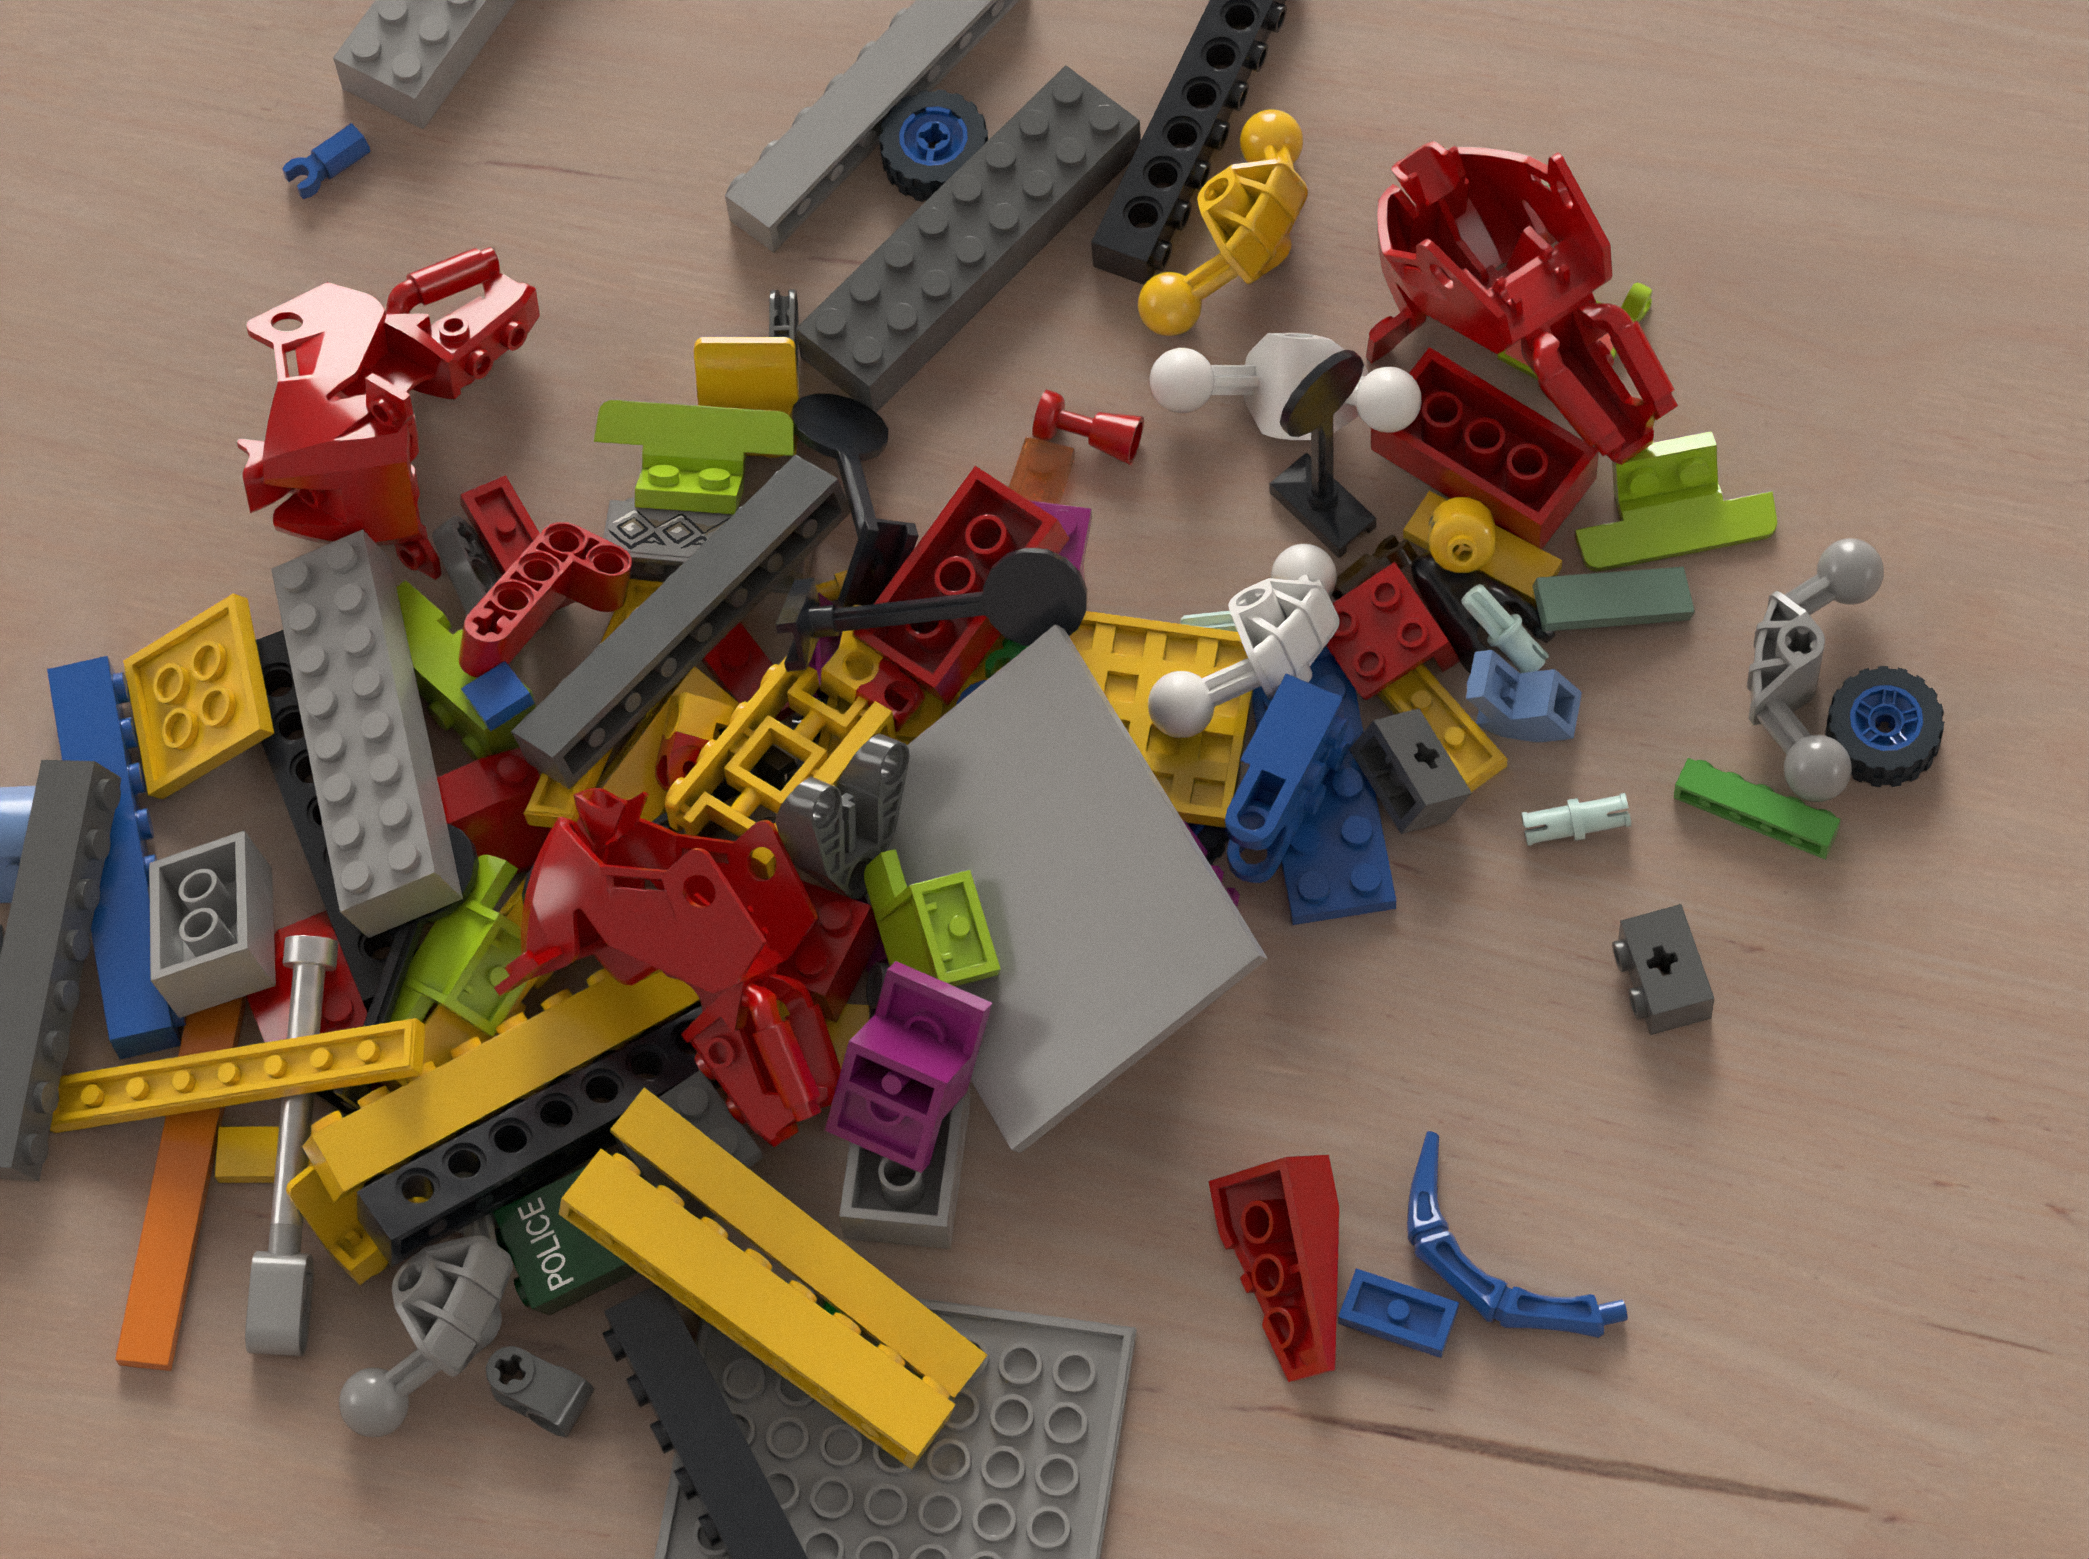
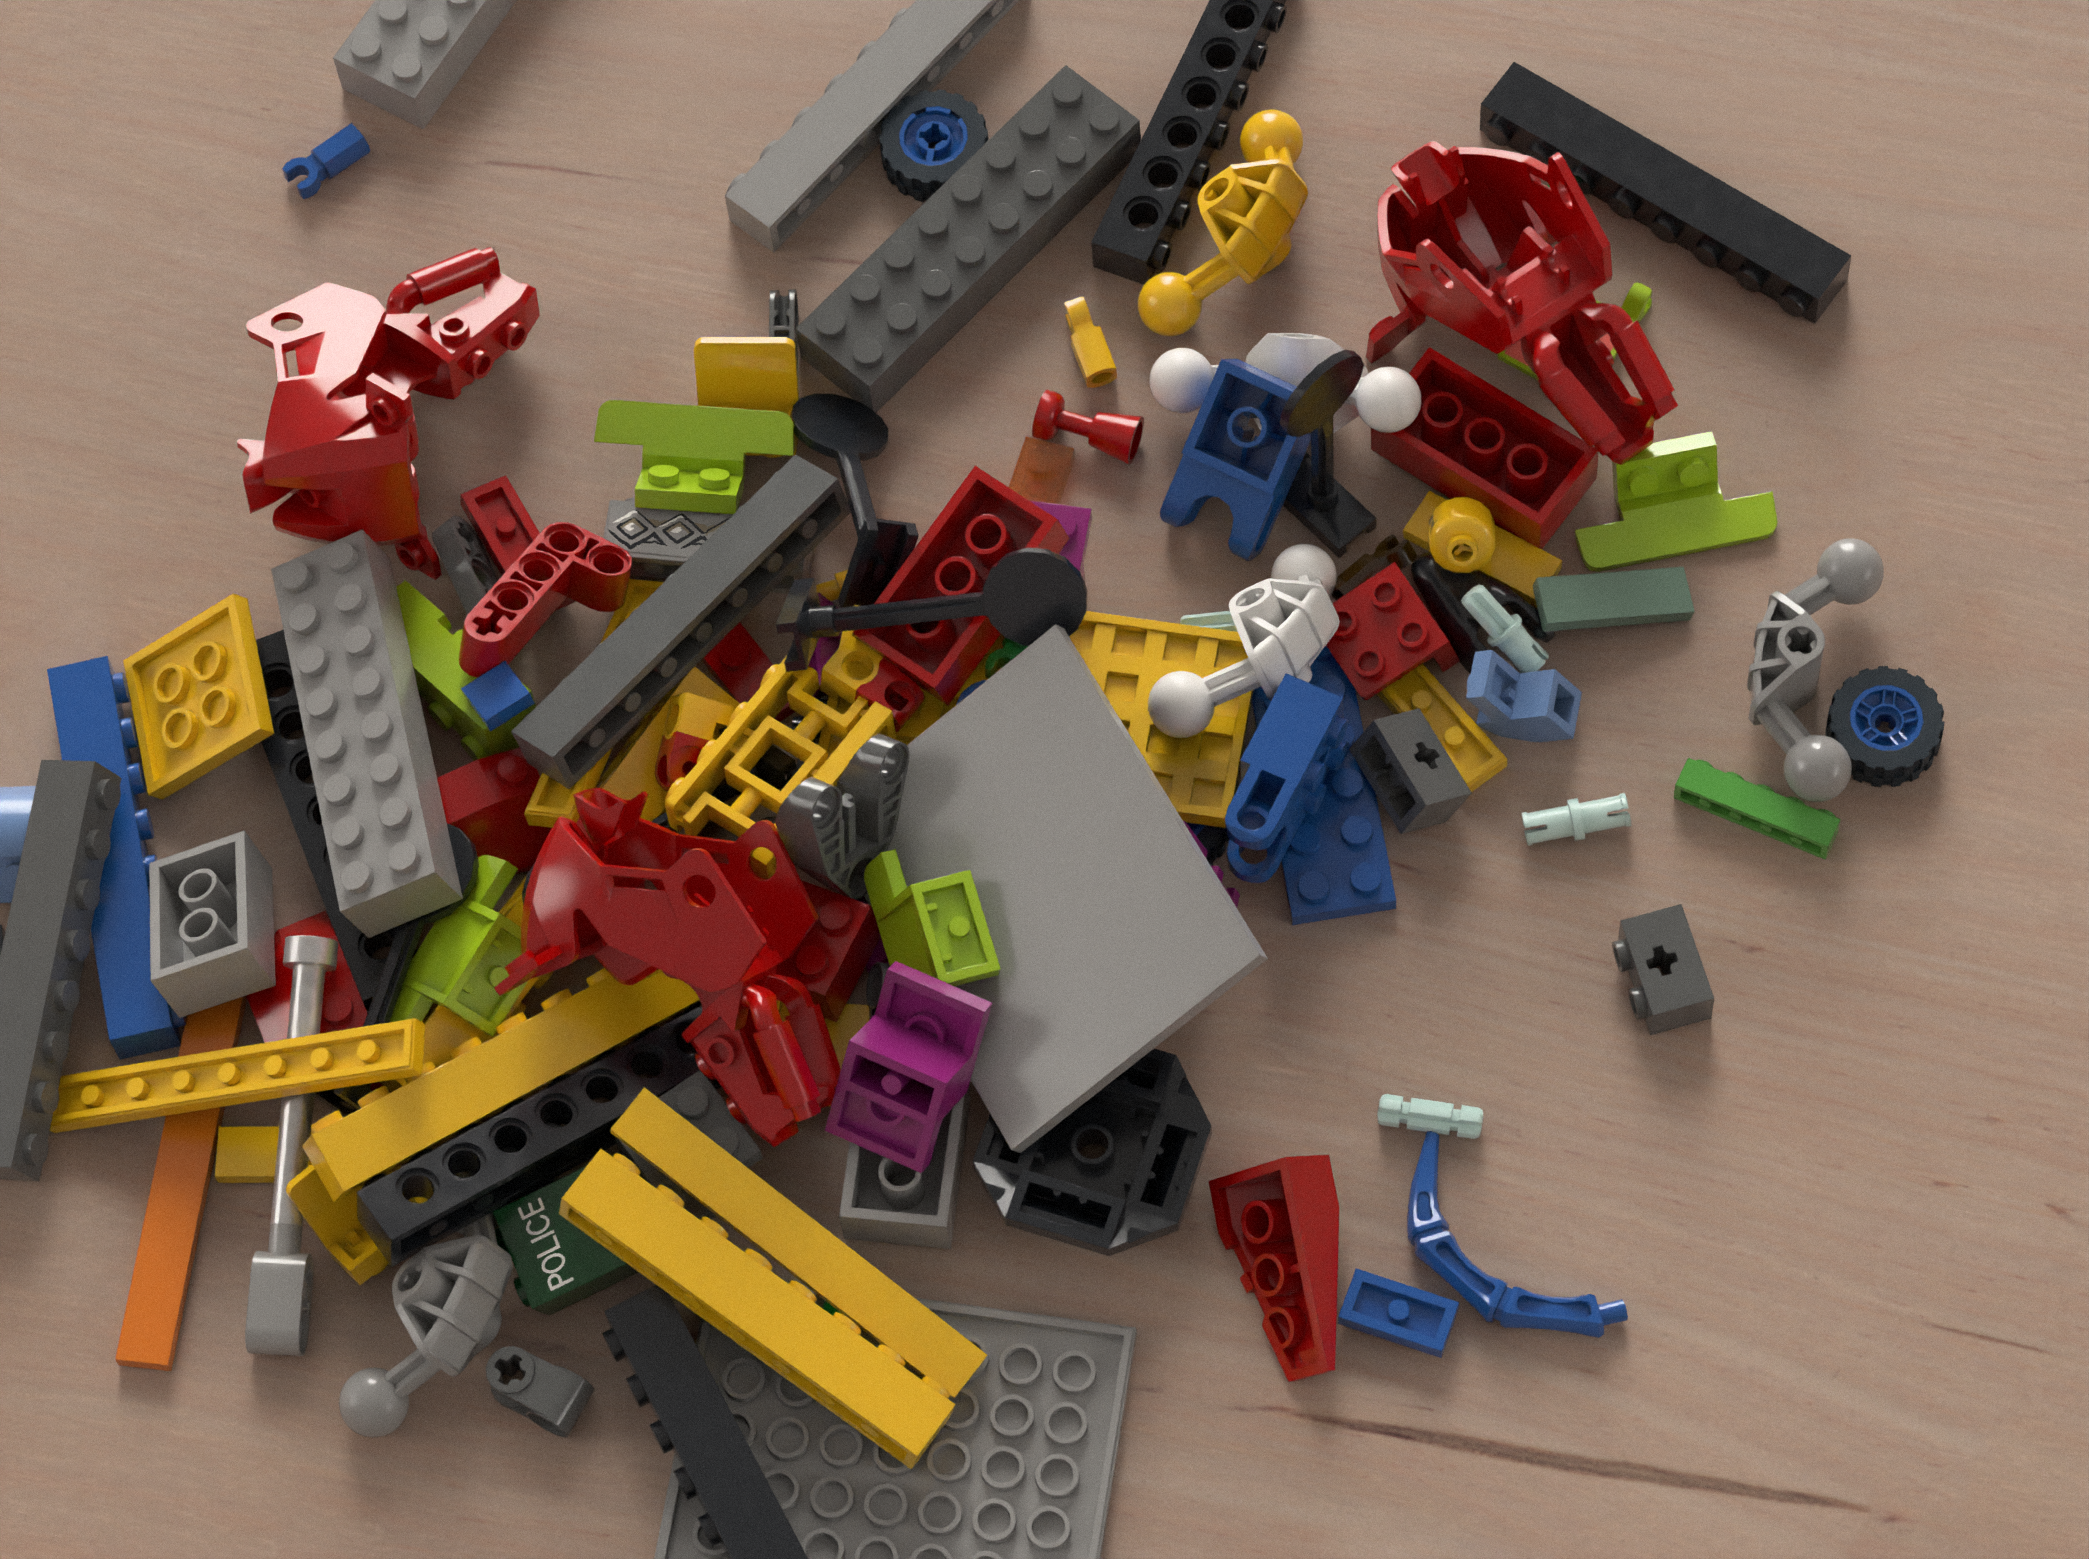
(1089, 345): none -> yellow bar
(1127, 1195): none -> black piece
(1230, 464): none -> blue brick
(1430, 1116): none -> light aqua axle
(1667, 193): none -> black brick

